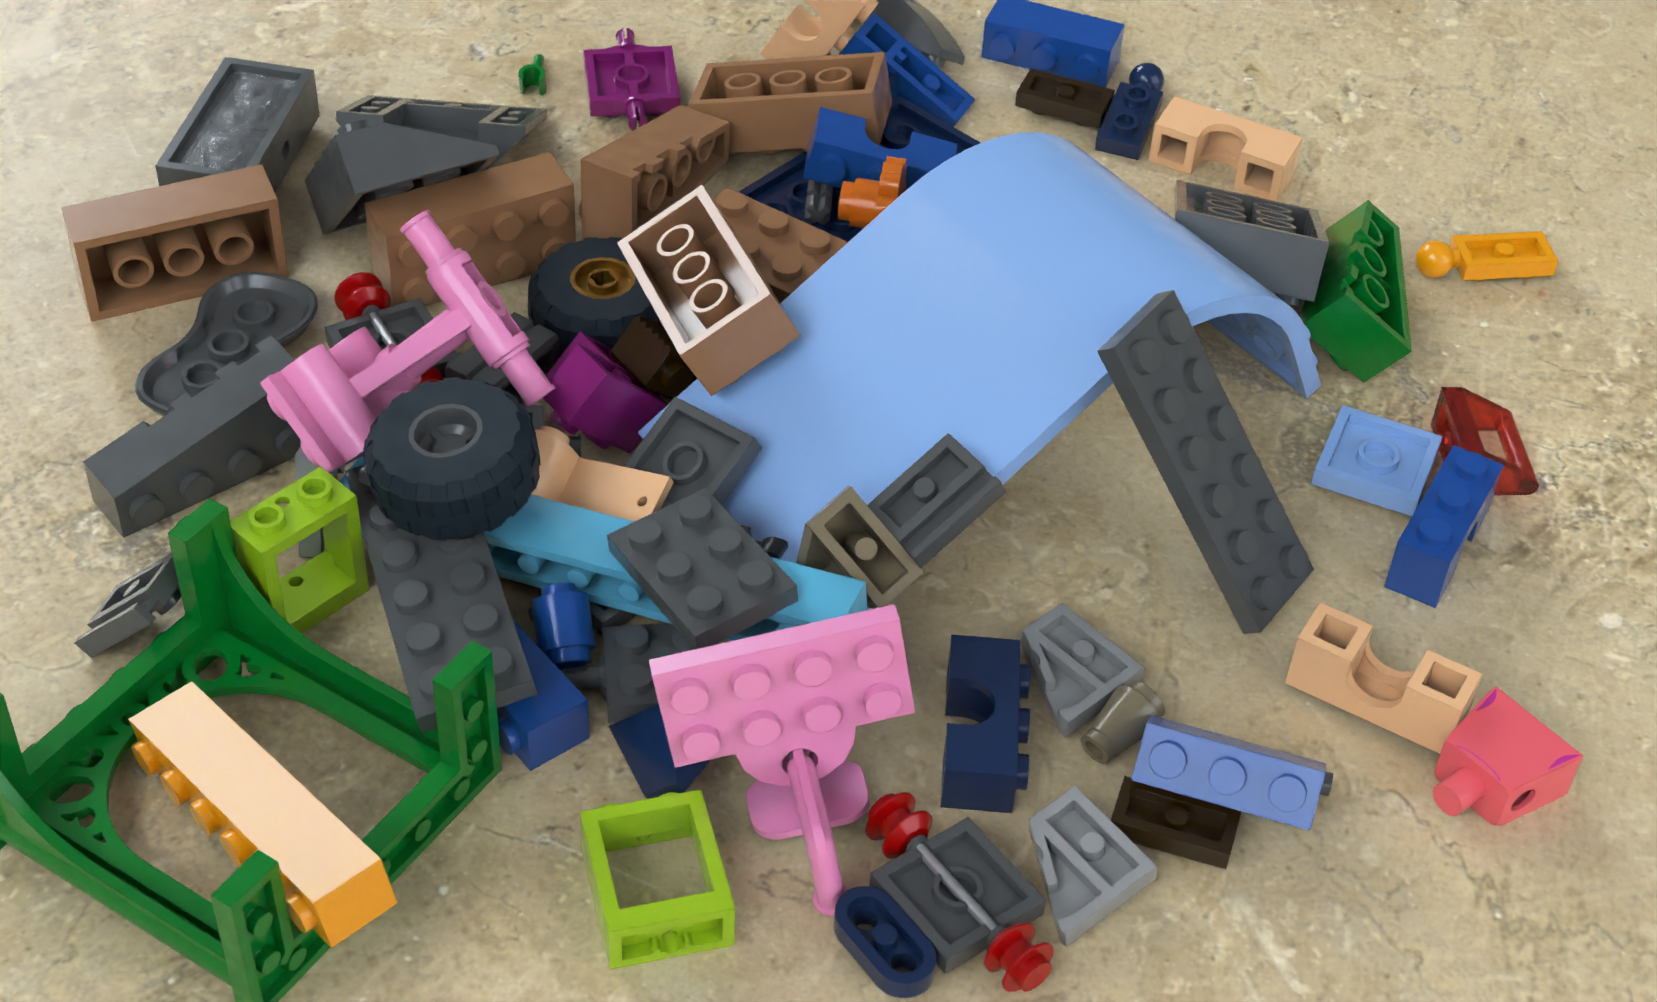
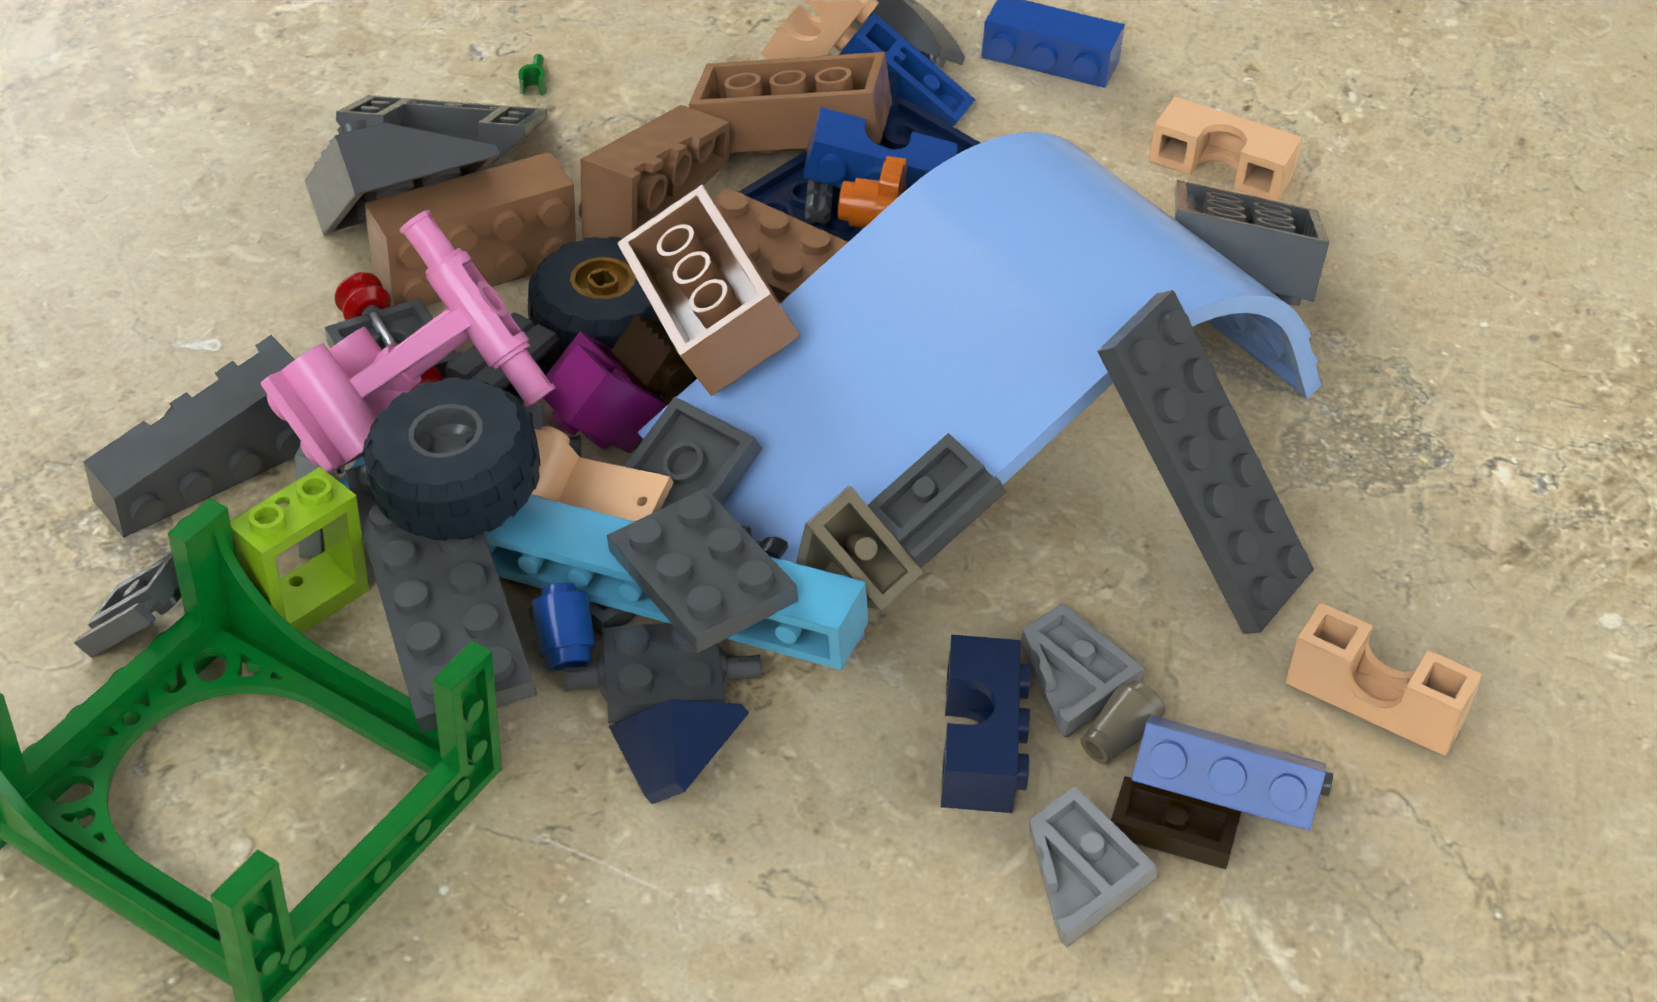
(174, 240): medium nougat brick -> none
(227, 327): dark grey plate -> none
(243, 120): brick -> none
(256, 804): brick -> none
(547, 722): blue slope -> none
(631, 80): magenta plate -> none
(640, 931): lime window -> none
(791, 718): bright pink plate -> none
(889, 945): dark blue plate -> none
(959, 892): dark grey plate -> none
(1064, 98): dark brown plate -> none
(1132, 113): dark blue plate -> none
(1361, 295): green wedge -> none
(1377, 460): light blue plate -> none
(1442, 525): blue arch -> none
(1460, 417): clear red tile -> none
(1489, 256): light orange plate -> none
(1502, 763): coral torso -> none

